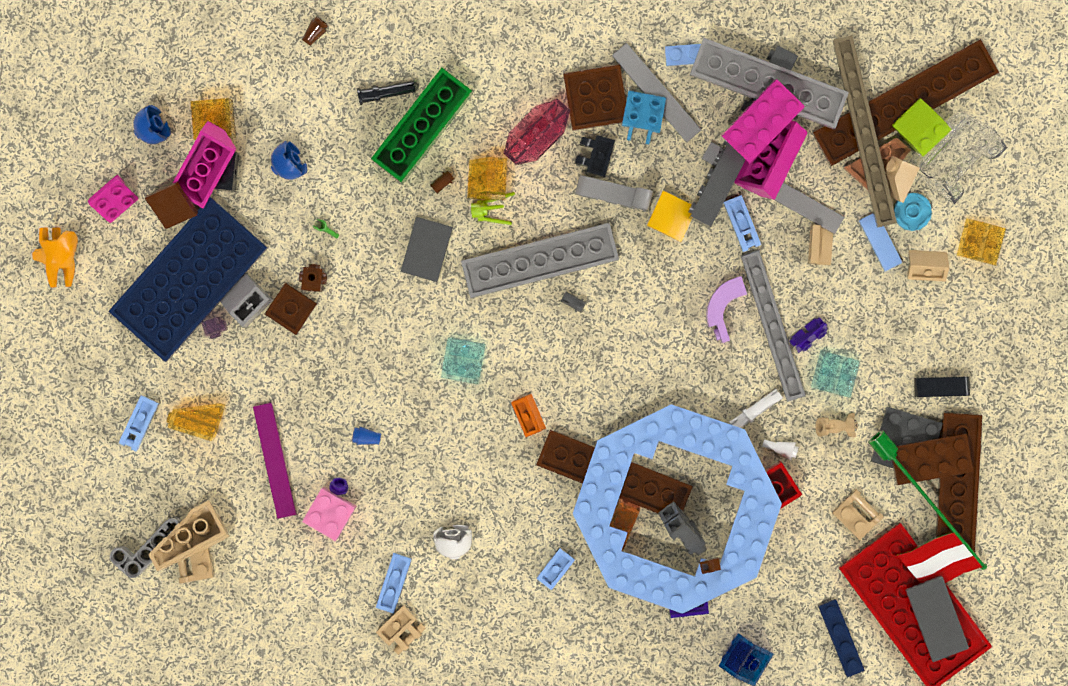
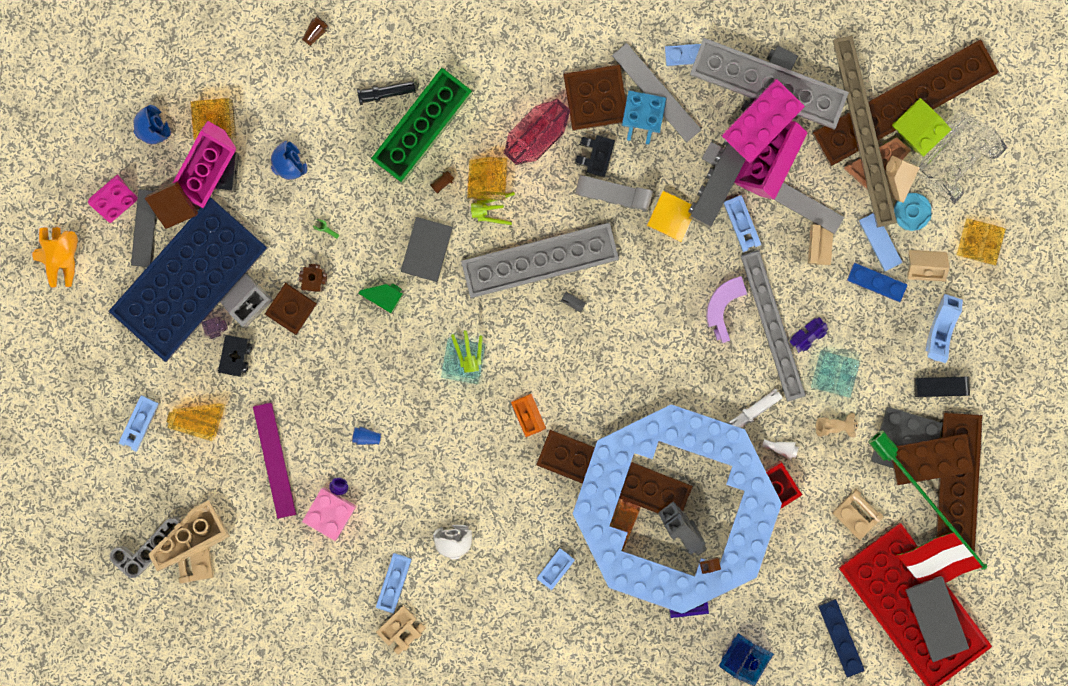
(143, 231): none -> dark grey tile
(230, 346): none -> black brick
(383, 296): none -> green slope
(470, 362): none -> lime plant
(877, 282): none -> blue plate
(942, 328): none -> light blue arch

